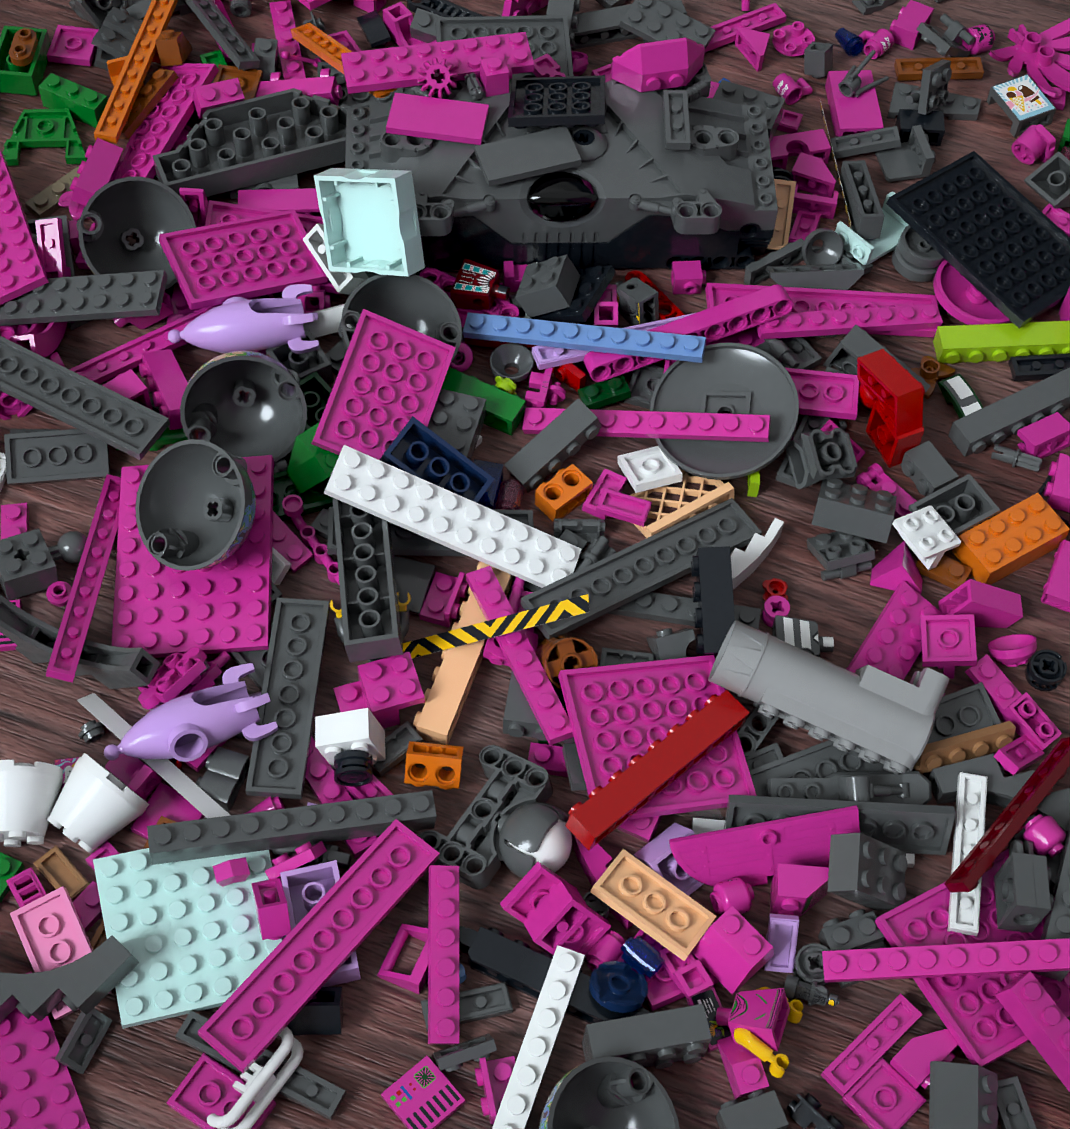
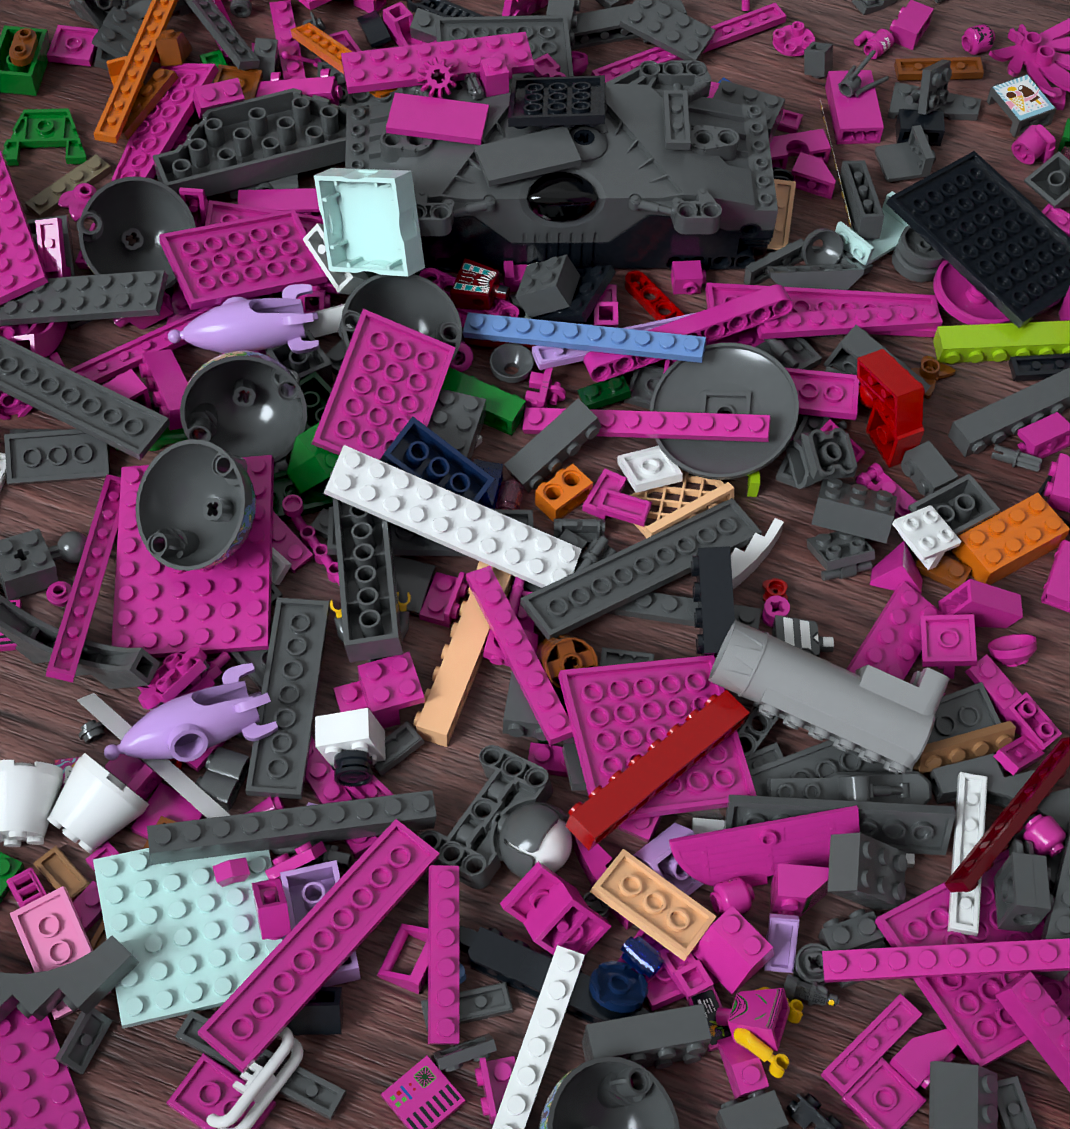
(14, 519): dark pink plate -> none
(74, 236): dark pink tile -> none
(82, 102): green brick -> none
(96, 171): dark pink brick -> none
(433, 758): orange brick -> none
(498, 626): sticker -> none
(506, 384): lime plate -> none
(570, 375): red plate -> none
(605, 950): dark pink brick -> none
(637, 302): dark grey torso -> none
(658, 64): dark pink wedge -> none
(670, 643): dark grey brick -> none
(753, 46): dark pink slope -> none
(790, 89): dark pink piece -> none
(804, 224): dark pink plate -> none
(816, 204): dark pink hinge -> none
(850, 42): clear blue cone -> none
(865, 142): dark grey plate -> none
(947, 41): dark grey plate -> none
(960, 394): slope -> none
(1046, 669): black wheel -> none

